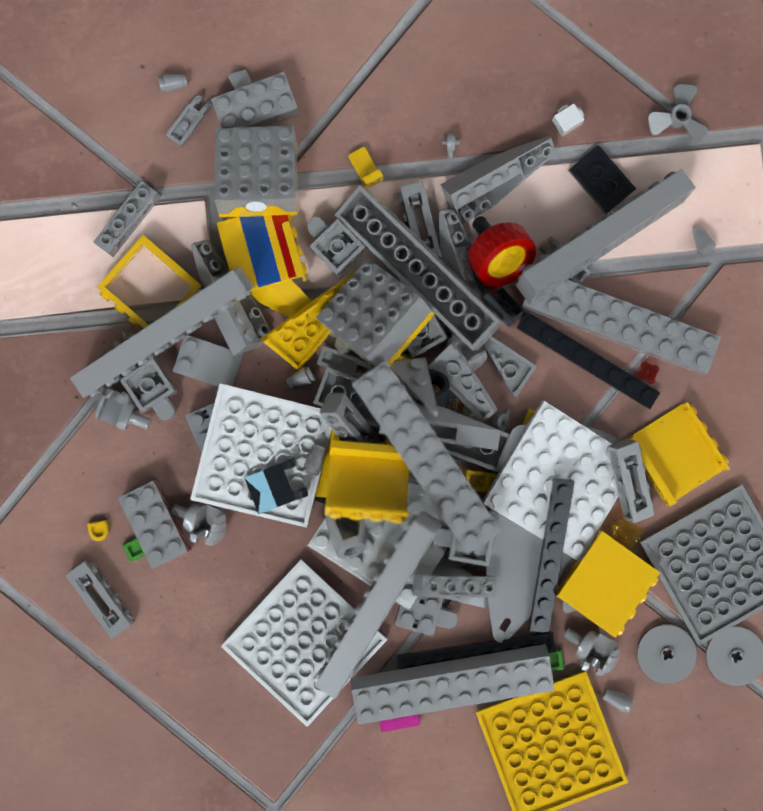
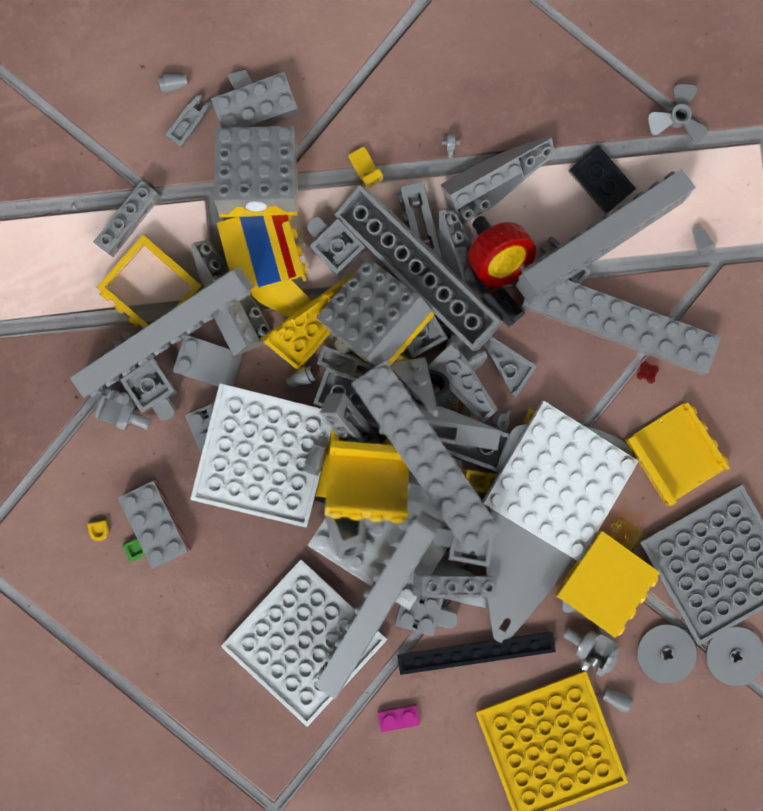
(79, 580): light grey brick -> none
(202, 521): light grey piece -> none
(271, 487): black flag -> none
(452, 684): light grey brick -> none
(551, 554): black plate -> none
(556, 660): bright green tile -> none
(568, 119): white brick -> none
(588, 360): black plate -> none
(631, 480): light grey brick -> none

